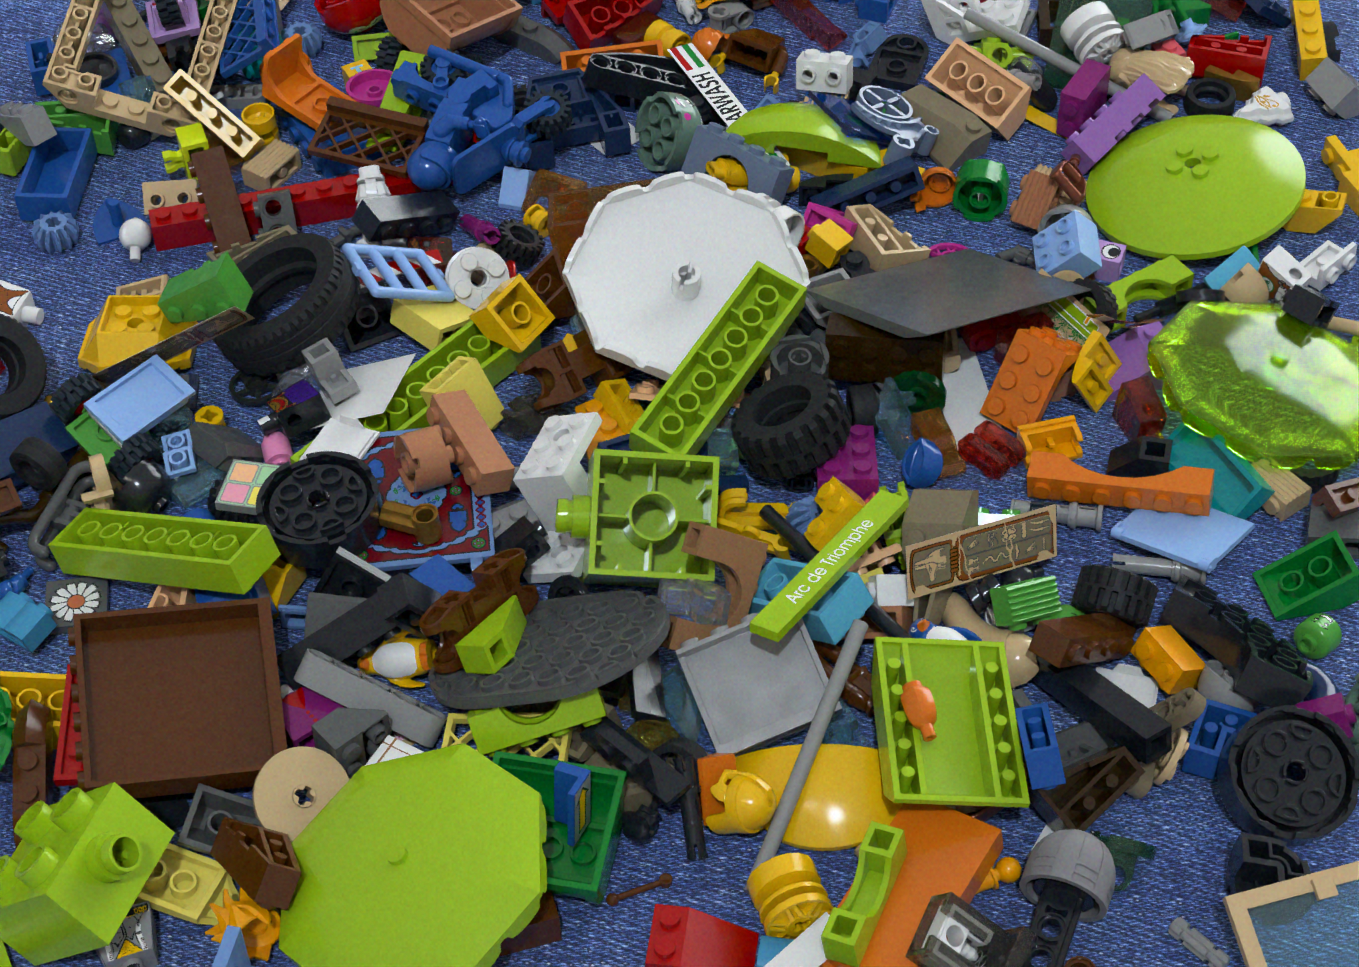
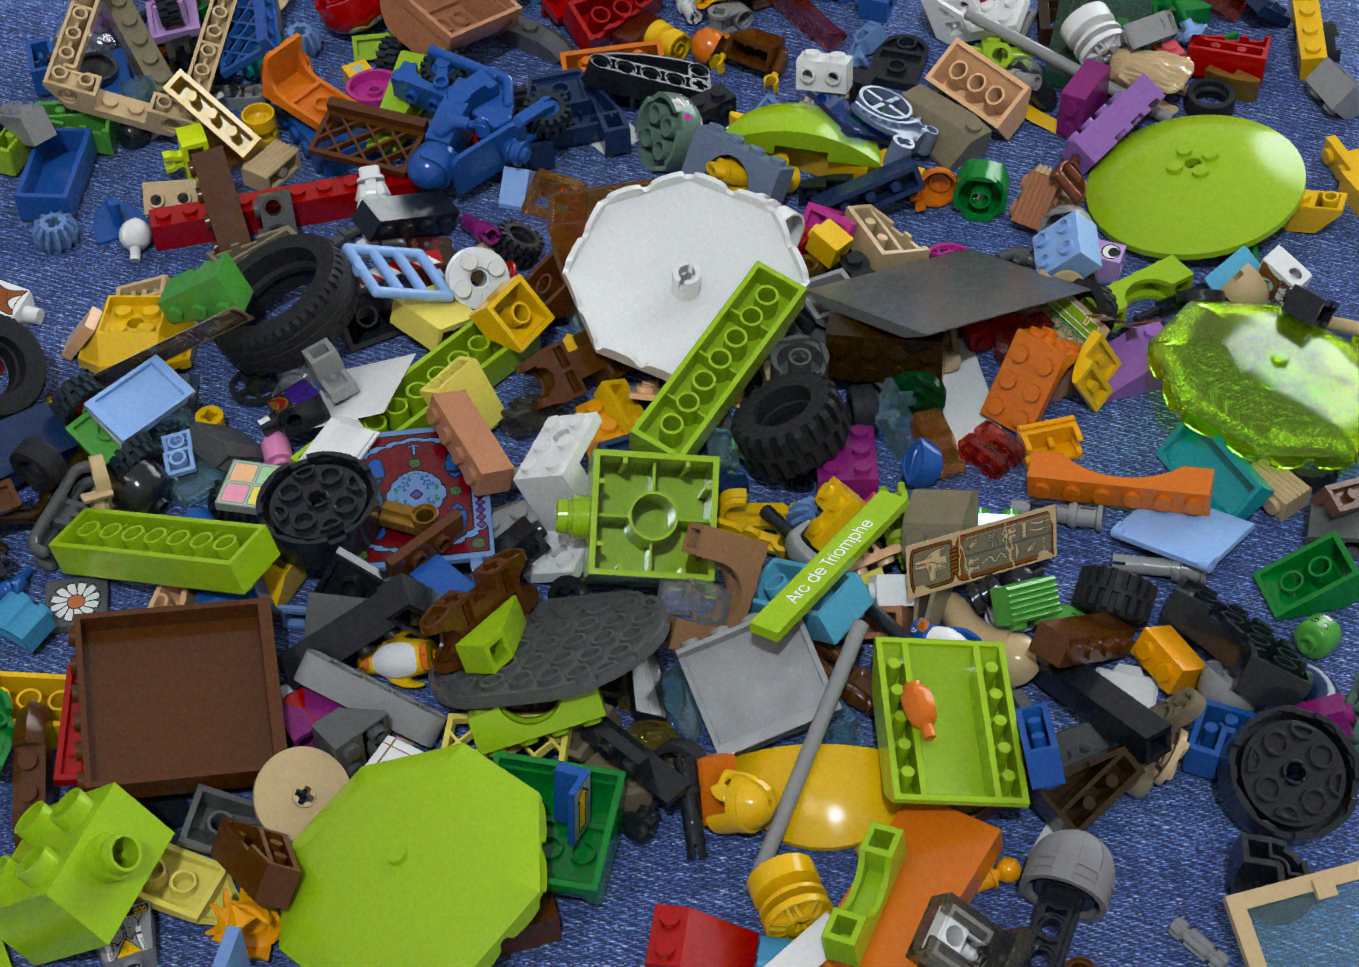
(81, 333): none -> light nougat tile
(423, 459): nougat brick -> none
(426, 545): none -> reddish brown plate
(537, 218): yellow wheel -> none
(665, 881): reddish brown hinge -> none
(711, 85): white sticker -> none
(795, 547): none -> light grey hair
(1125, 853): clear green tile -> none
(1139, 409): clear red torso -> none
(1140, 458): black slope -> none
(1267, 108): white rock -> none
(1329, 262): white bracket -> none

